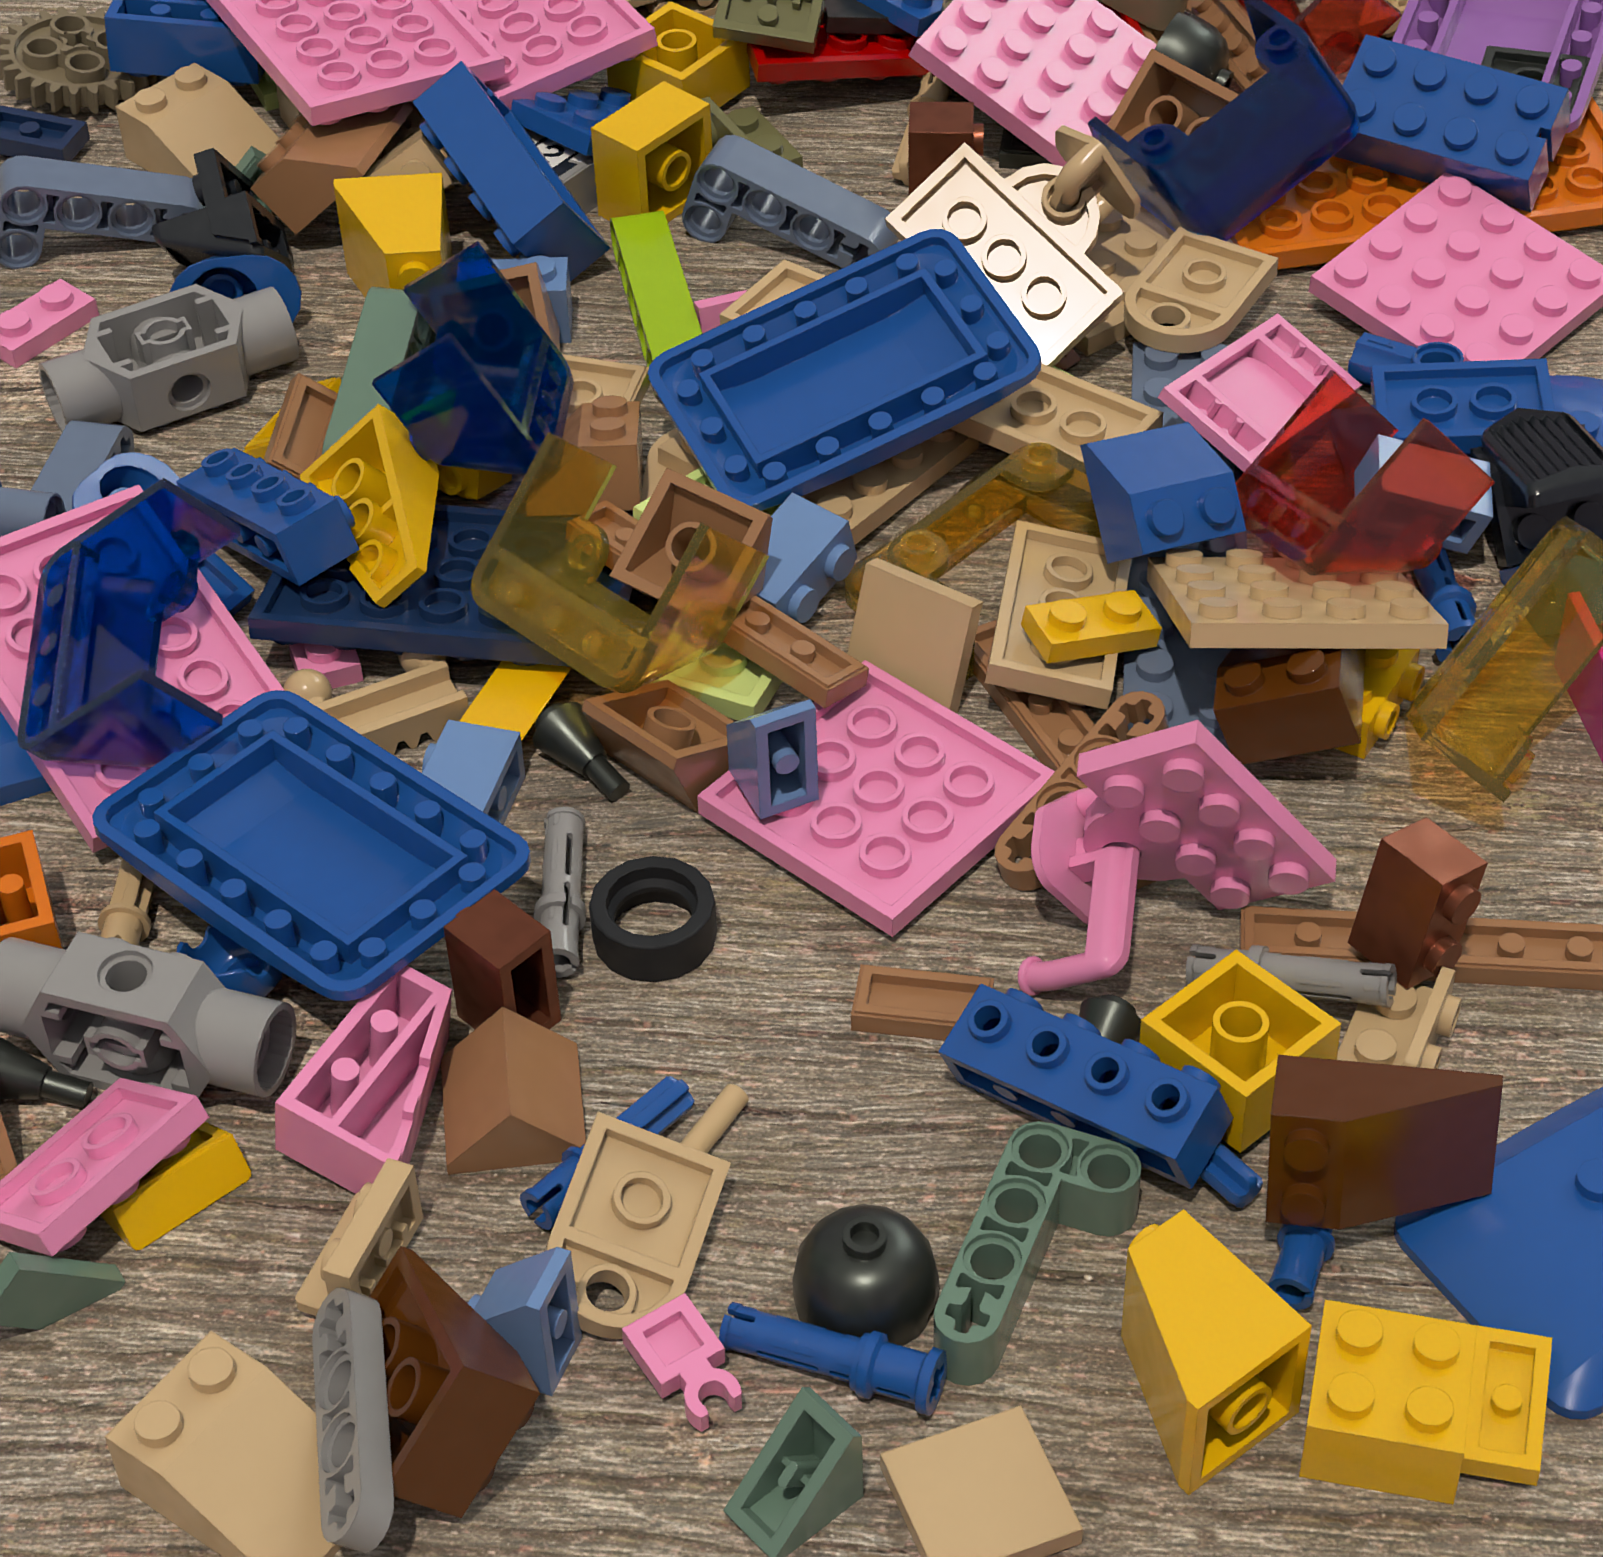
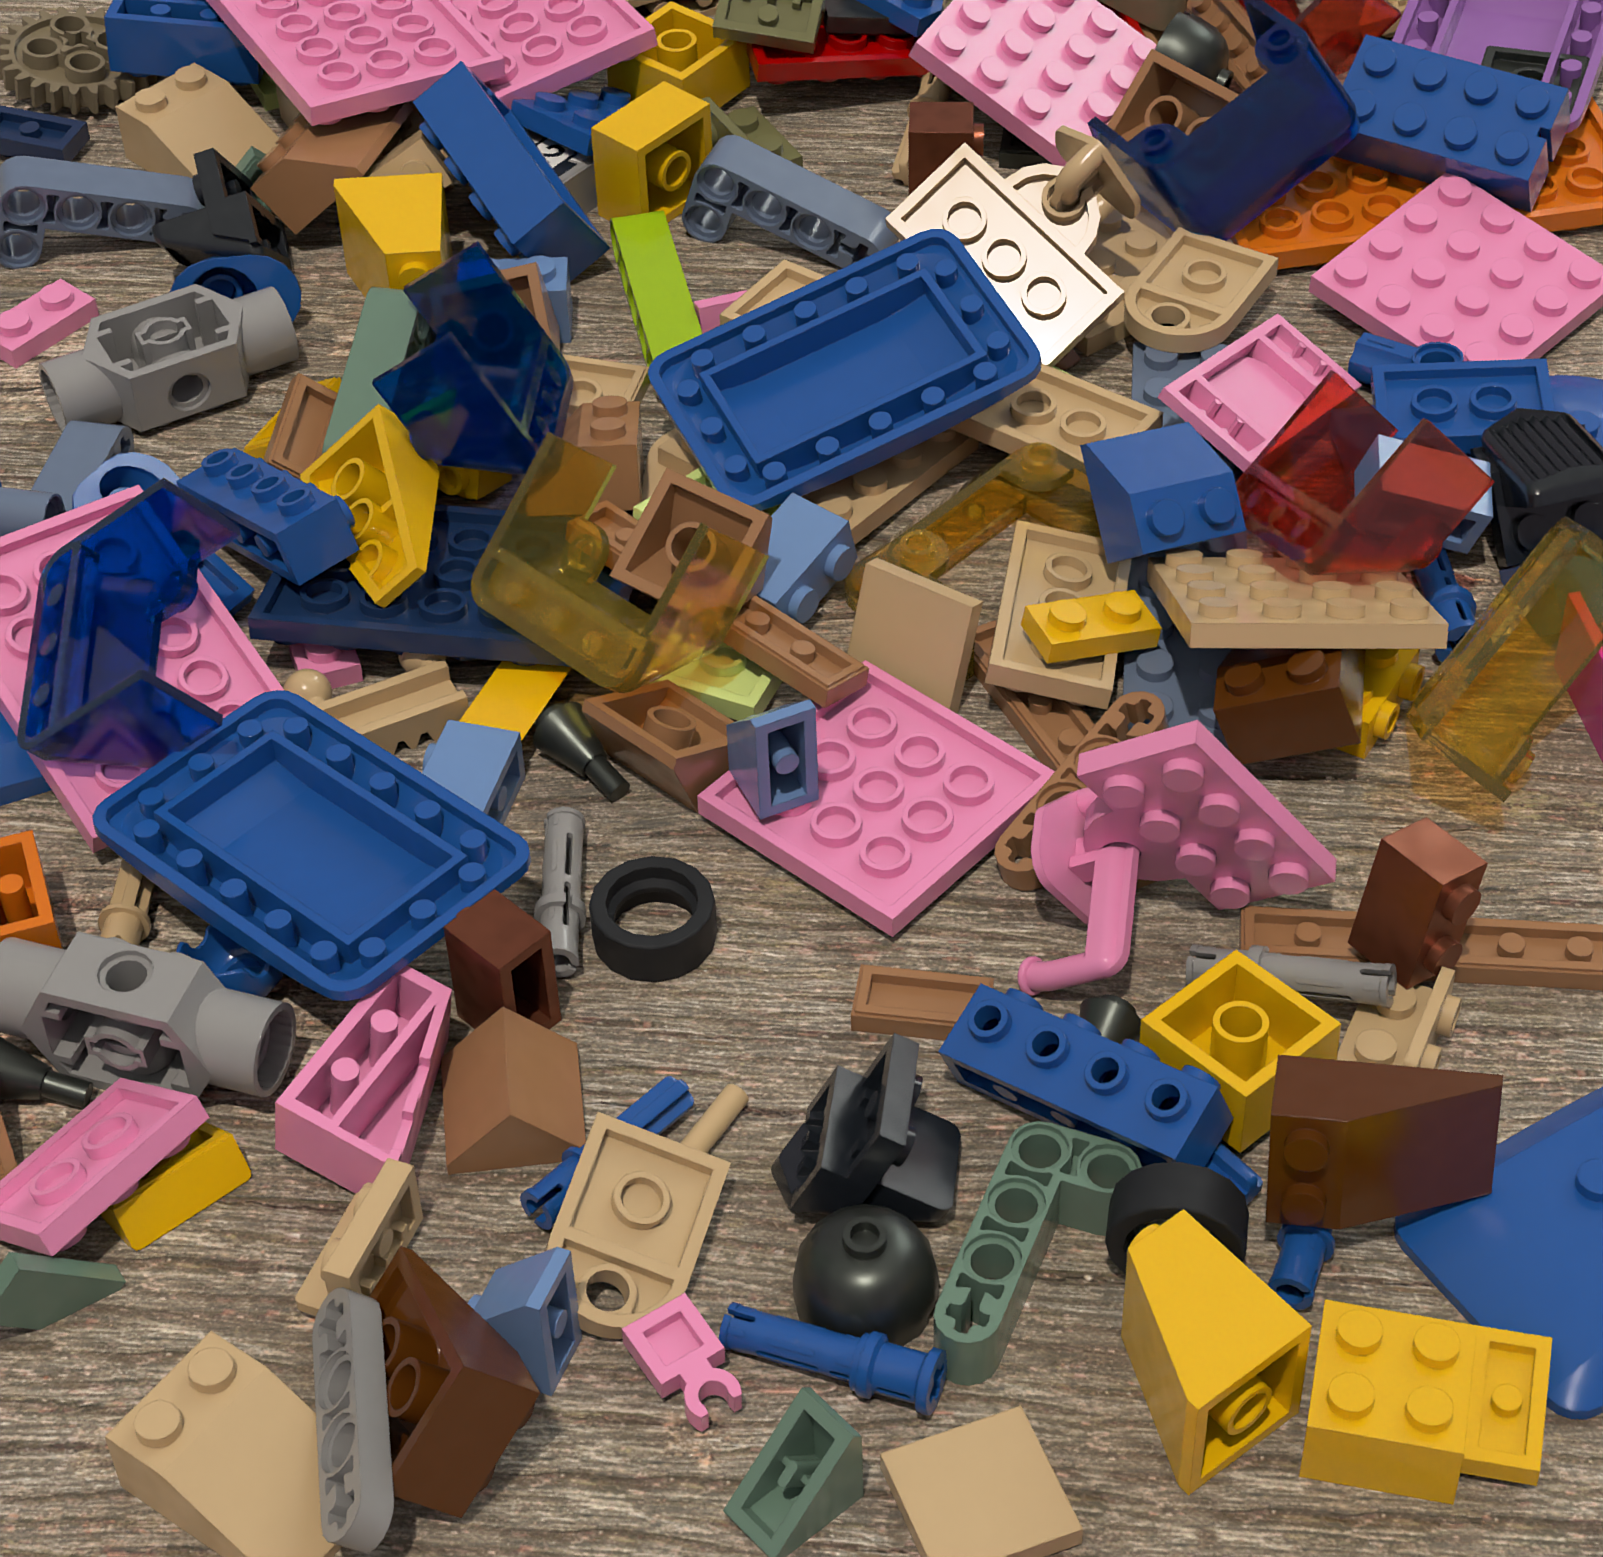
(872, 1144): none -> black piece
(1165, 1190): none -> black tyre

